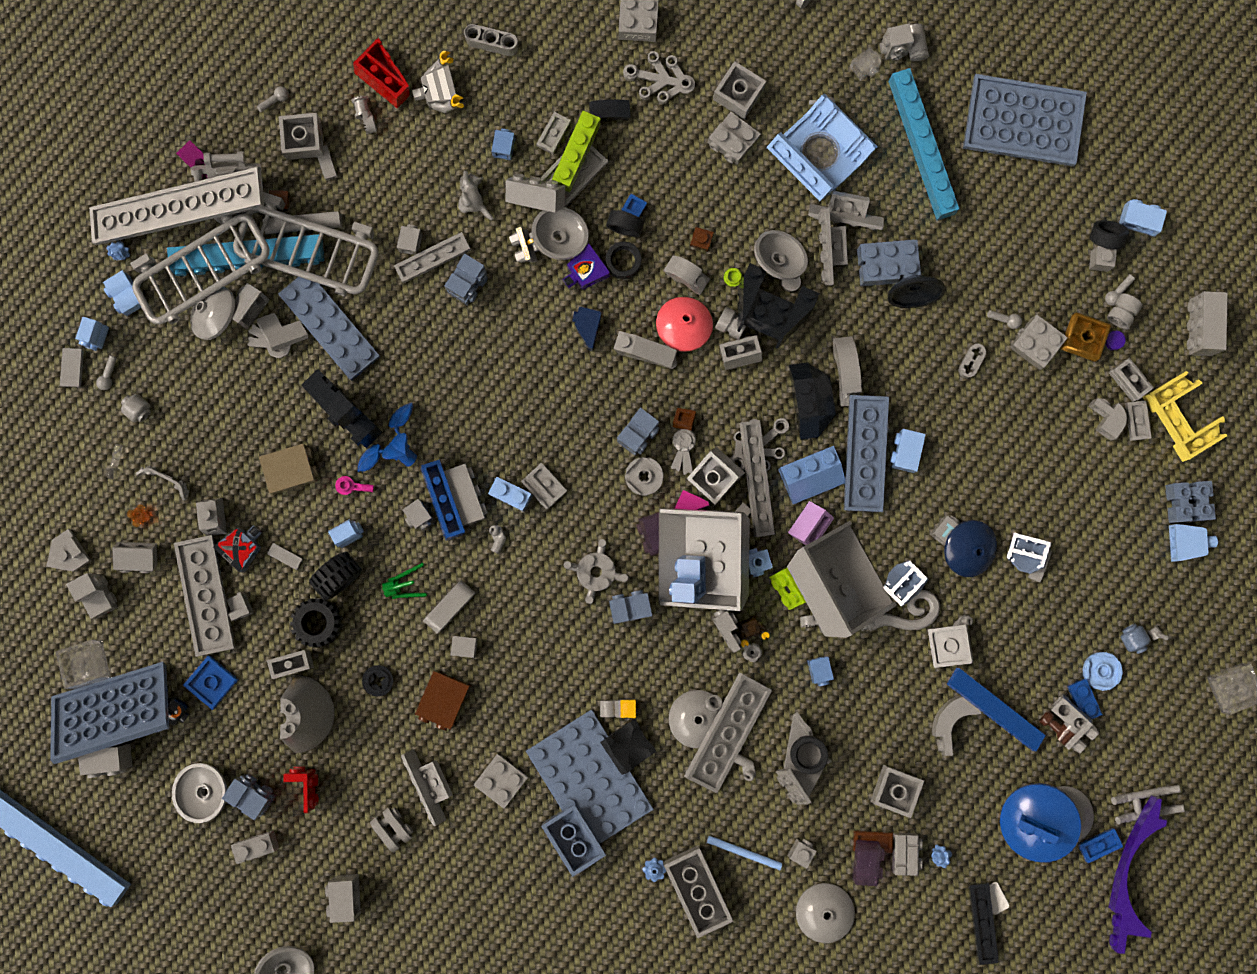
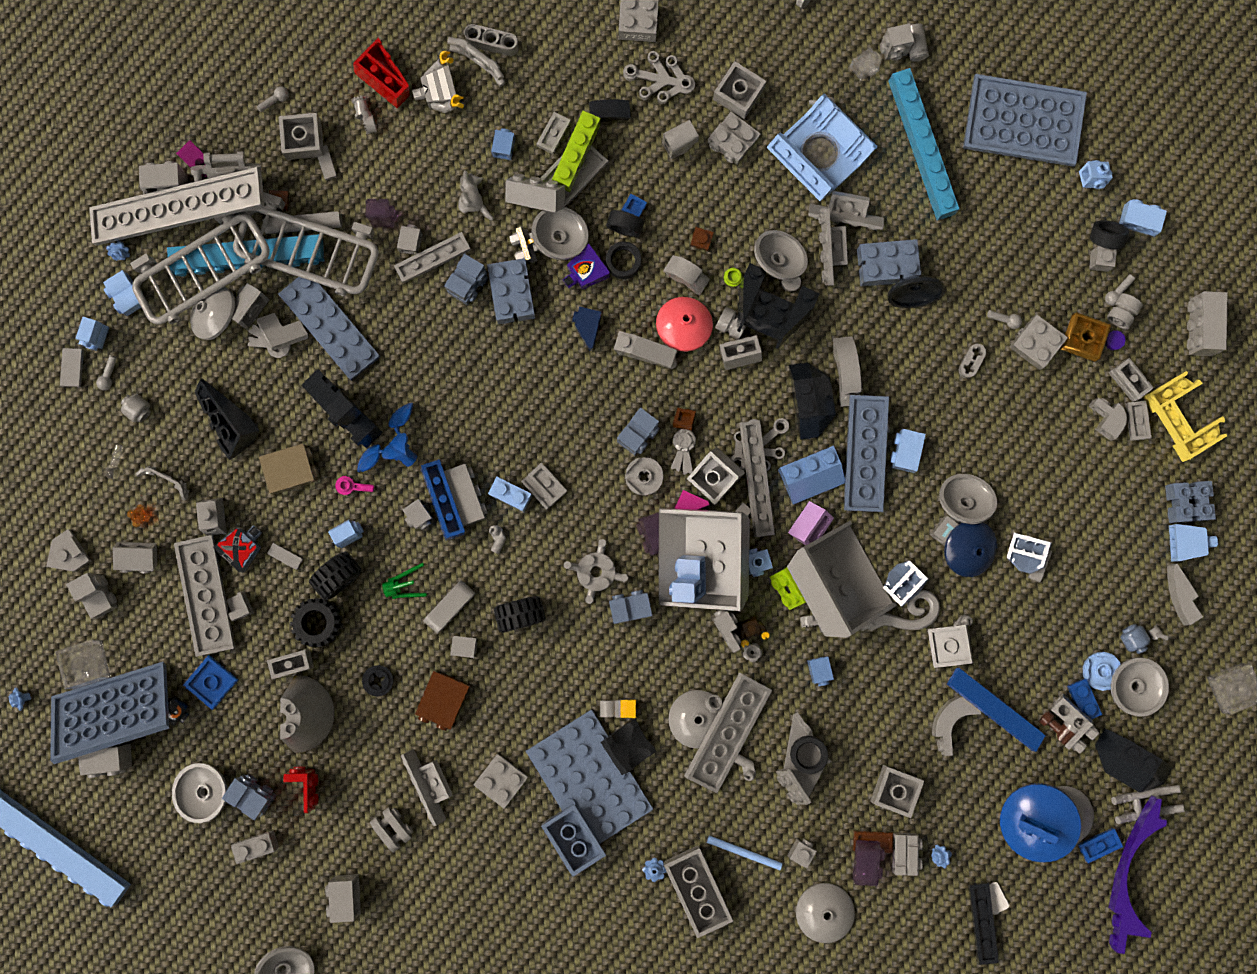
(18, 699): none -> medium blue plant
(161, 176): none -> light grey brick
(232, 425): none -> black wedge
(381, 213): none -> brick
(465, 48): none -> light grey piece
(511, 291): none -> sand blue piece
(519, 614): none -> black tyre
(680, 139): none -> light grey piece
(970, 491): none -> light grey dish
(1095, 174): none -> light blue brick
(1130, 762): none -> black wedge
(1150, 688): none -> light grey dish
(1182, 595): none -> light grey slope

